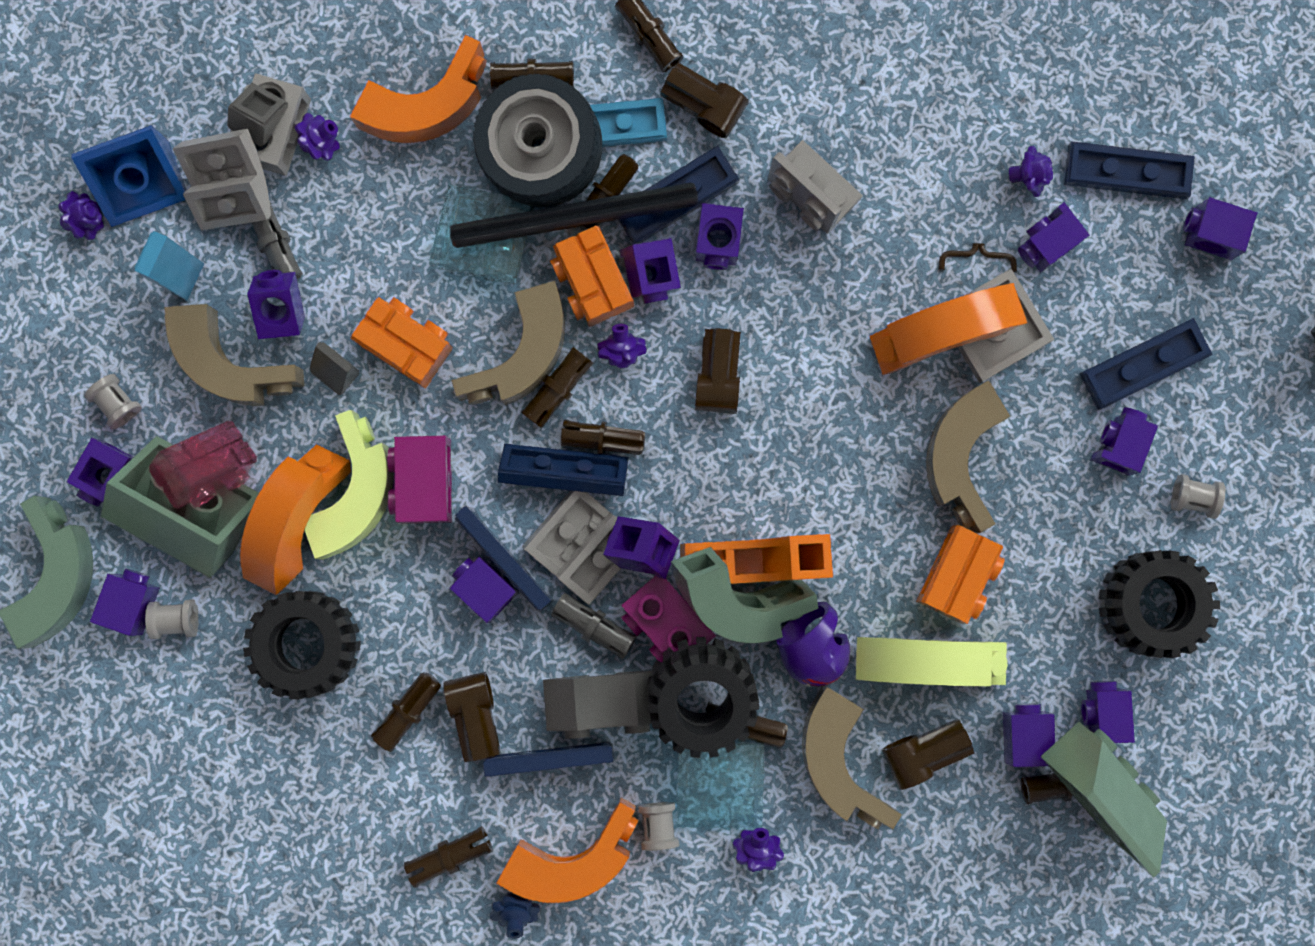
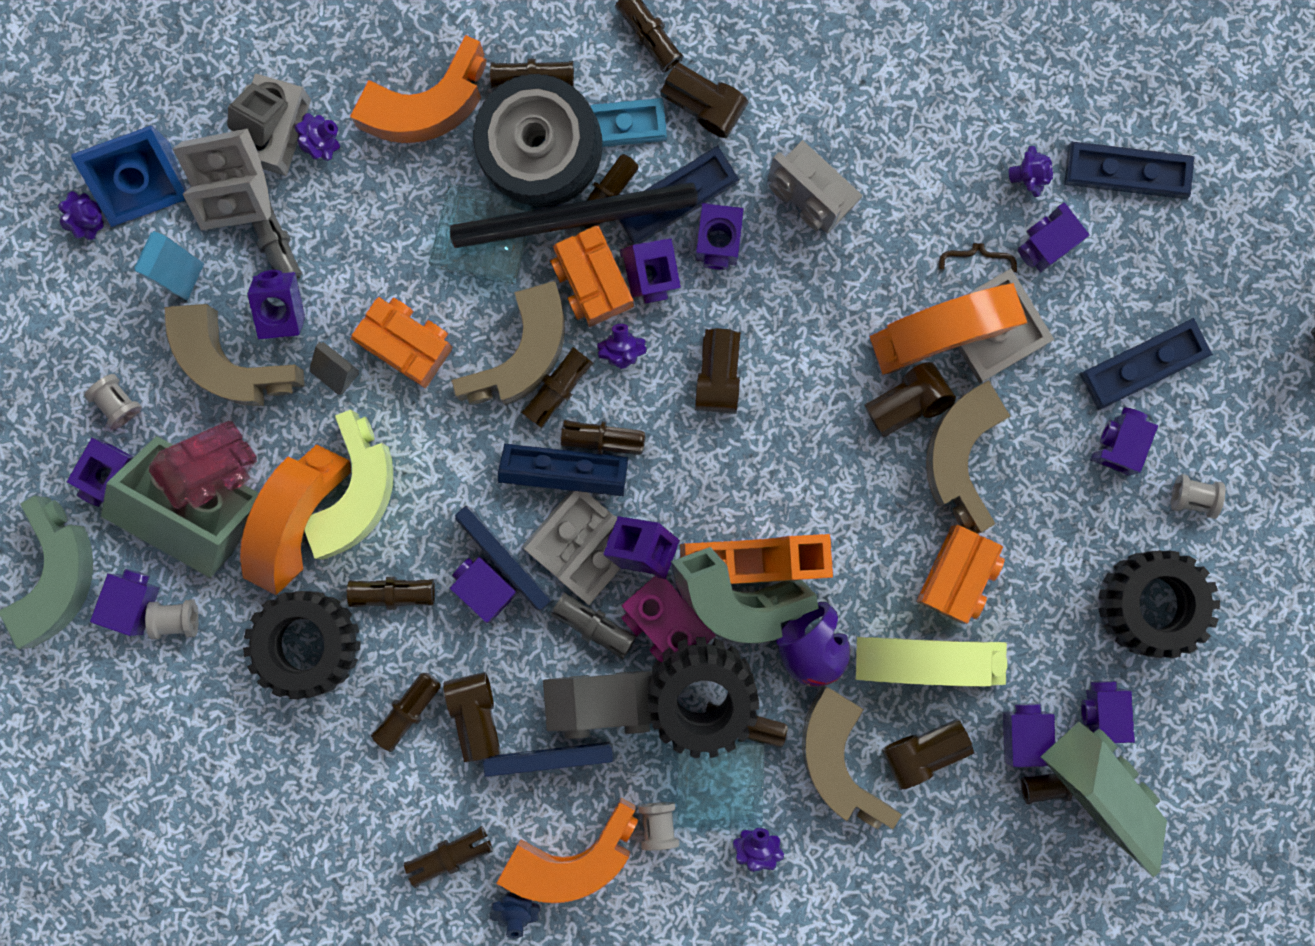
(390, 593): none -> dark brown pin
(421, 479): magenta brick -> none
(919, 394): none -> dark brown piece
(1219, 228): dark purple brick -> none

